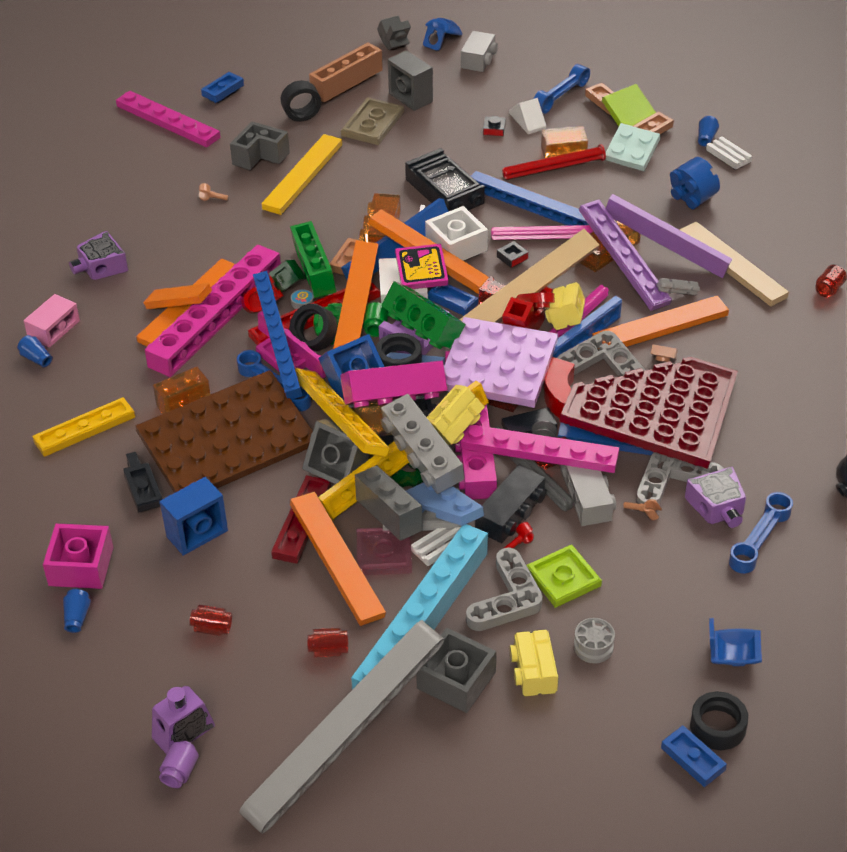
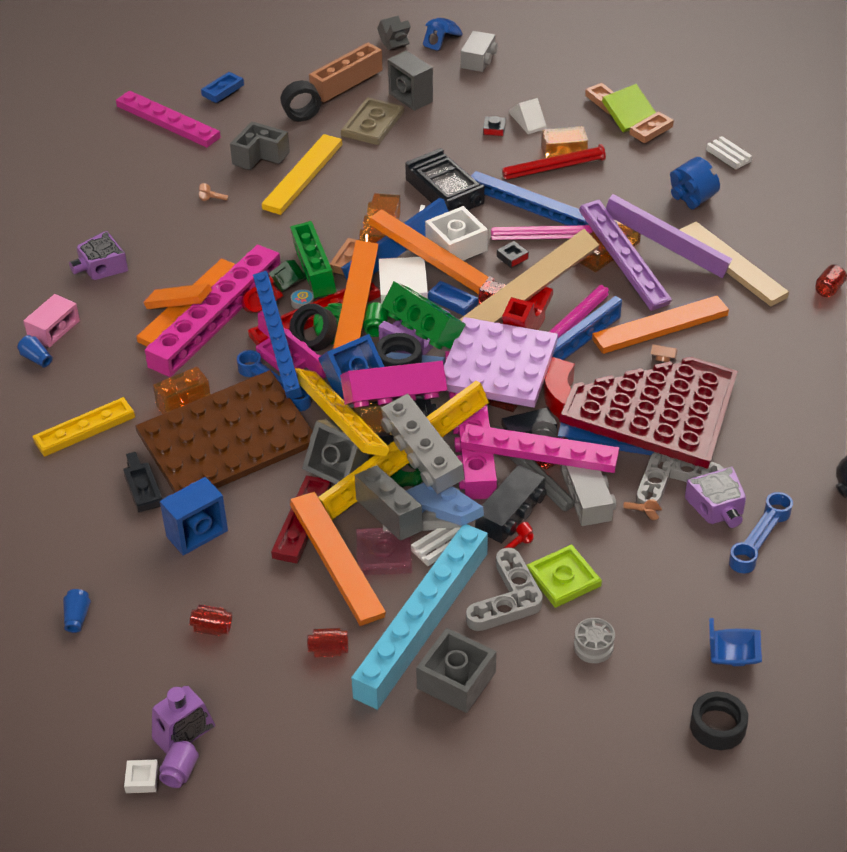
(78, 556): dark pink brick -> none
(141, 776): none -> white plate
(341, 727): light grey beam -> none
(421, 266): tile -> none
(455, 414): light yellow brick -> none
(535, 663): light yellow brick -> none
(540, 300): red plate -> none
(567, 306): light yellow brick -> none
(578, 76): blue piece -> none
(605, 352): light grey beam -> none
(632, 147): light aqua plate -> none
(678, 286): light grey axle -> none
(693, 756): blue plate -> none
(707, 129): blue cone -> none

